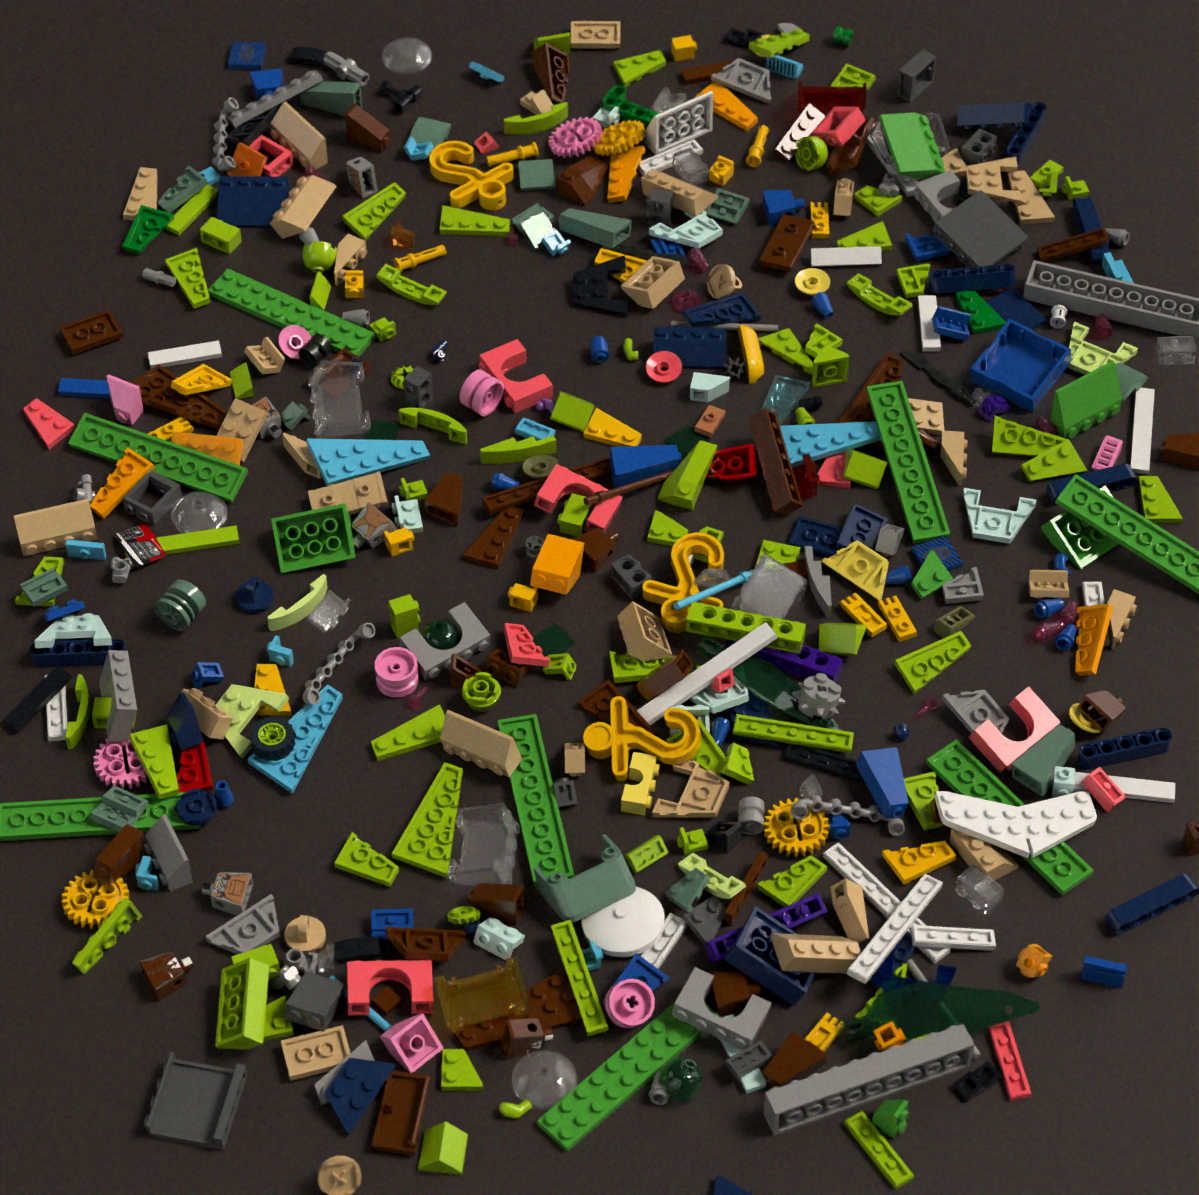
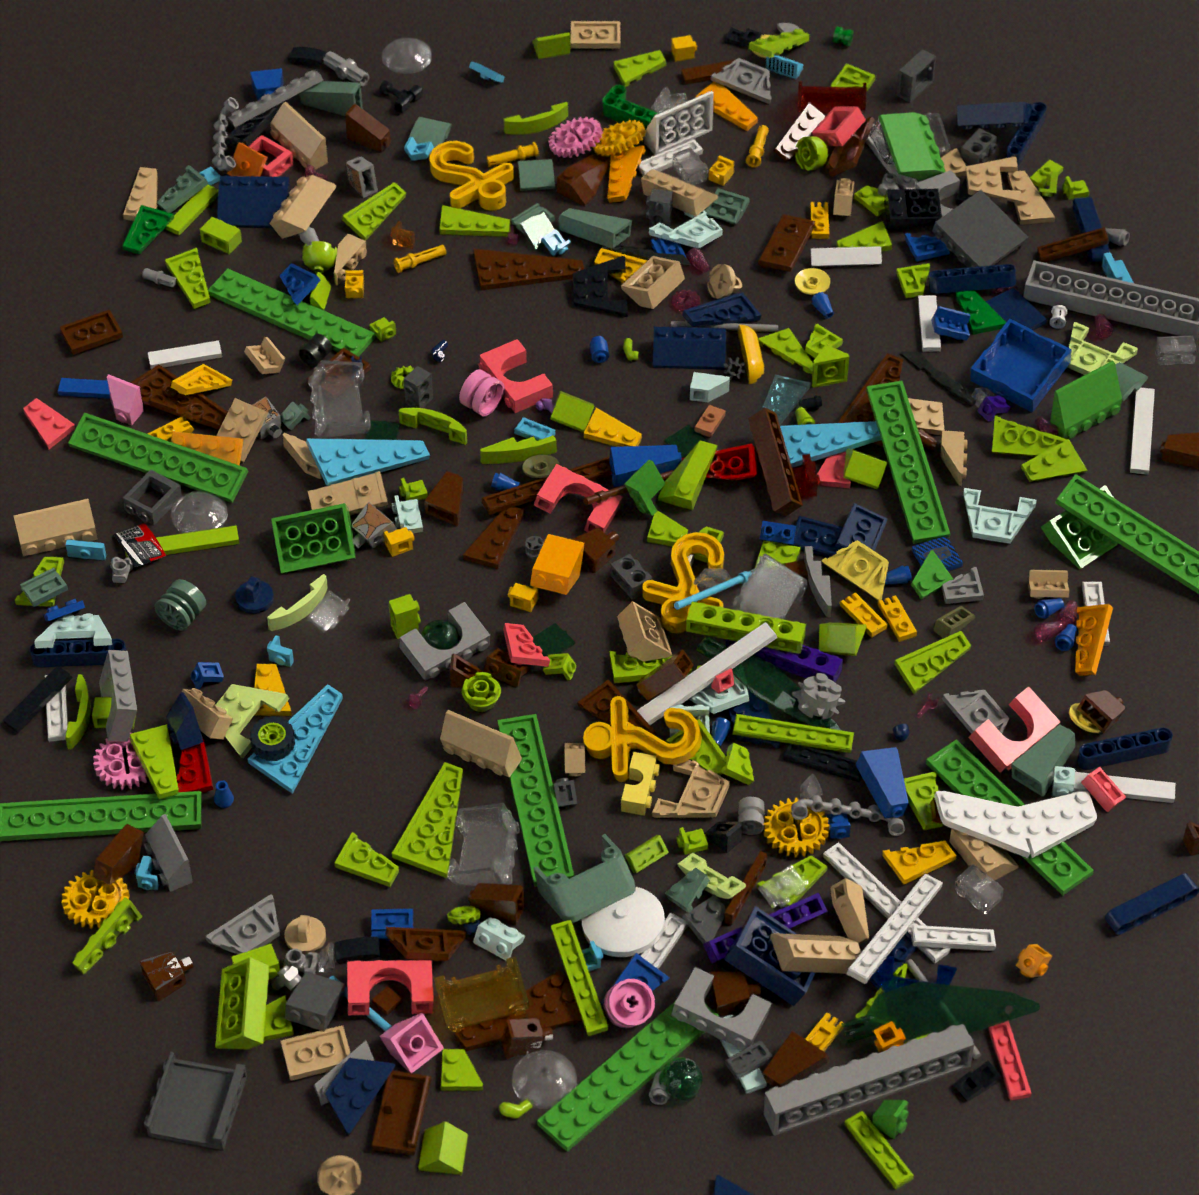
(84, 489): light grey plate -> none
(119, 809): sand green slope -> none
(124, 478): light orange wing -> none
(196, 807): dark blue tile -> none
(229, 891): torso -> none
(241, 382): lime slope -> none
(246, 55): tile -> none
(293, 334): bright pink dish -> none
(299, 282): none -> blue wing
(311, 695): light grey bar -> none
(358, 317): light grey cone -> none
(396, 672): bright pink wheel -> none
(410, 736): lime wing -> none
(412, 290): lime slope -> none
(486, 143): coral slope -> none
(510, 269): none -> reddish brown wing
(536, 103): tan slope -> none
(552, 69): reddish brown wedge -> none
(574, 515): lime brick -> none
(607, 117): light aqua bracket -> none
(644, 486): none -> bright green bracket
(663, 360): coral dish -> none
(777, 532): none -> blue hips
(778, 203): blue torso -> none
(782, 886): none -> clear bracket
(877, 299): lime slope -> none
(889, 539): light grey arch -> none
(911, 207): none -> black slope
(1059, 563): blue arm -> none
(1103, 971): blue plate -> none
(1109, 444): bright pink slope -> none
(1115, 479): dark blue beam -> none
(1123, 607): tan slope -> none
(1156, 502): lime wing -> none

